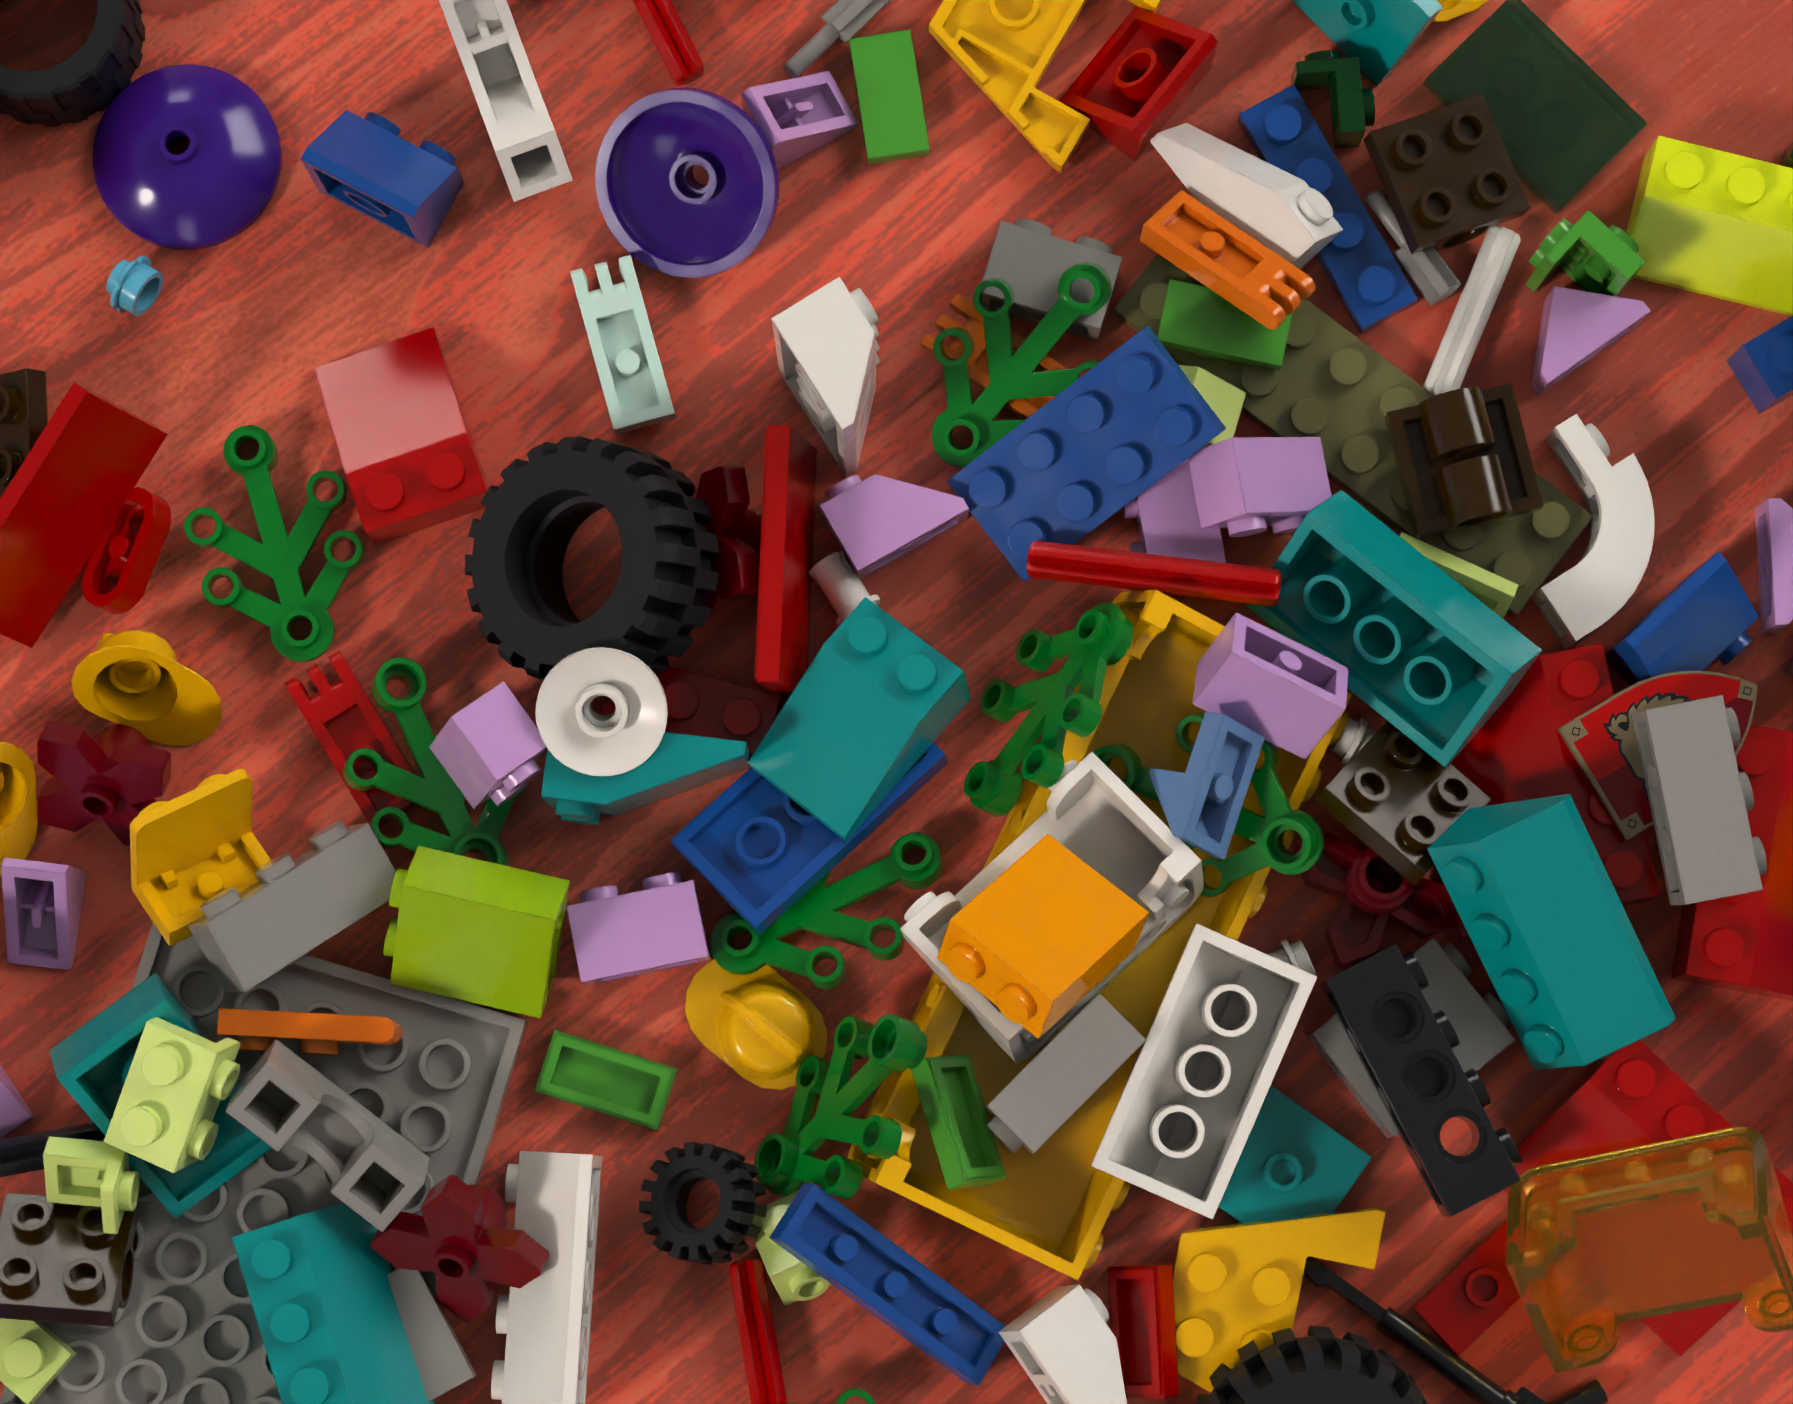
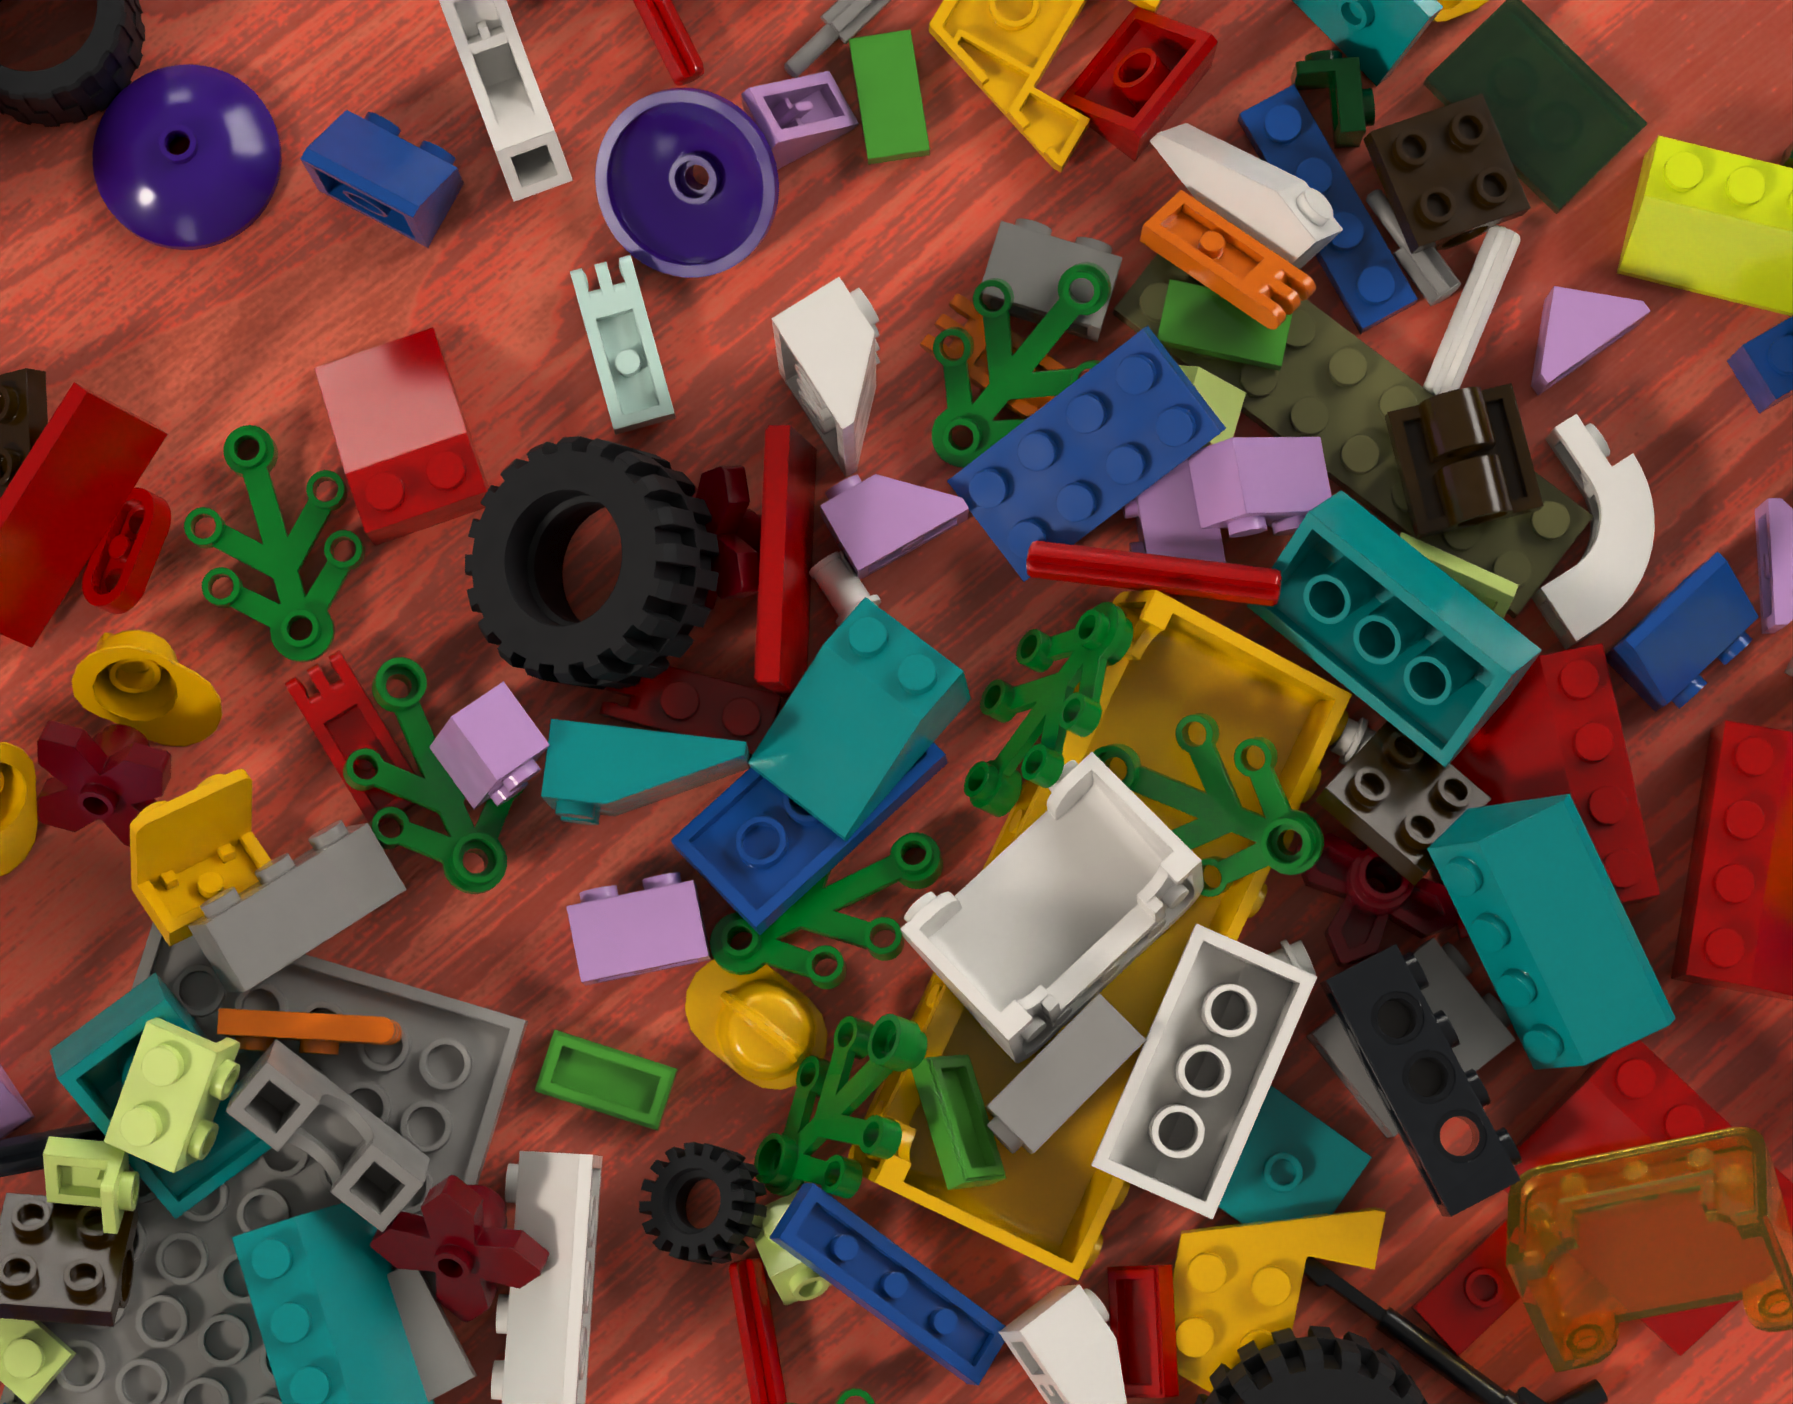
(42, 912): lavender slope -> none
(134, 286): medium azure plate -> none
(476, 931): lime brick -> none
(594, 741): white dish -> none
(1042, 936): light orange brick -> none
(1210, 794): medium blue slope -> none
(1271, 685): lavender brick -> none
(1589, 254): bright green bracket -> none
(1607, 744): shield -> none
(1699, 800): light grey brick -> none

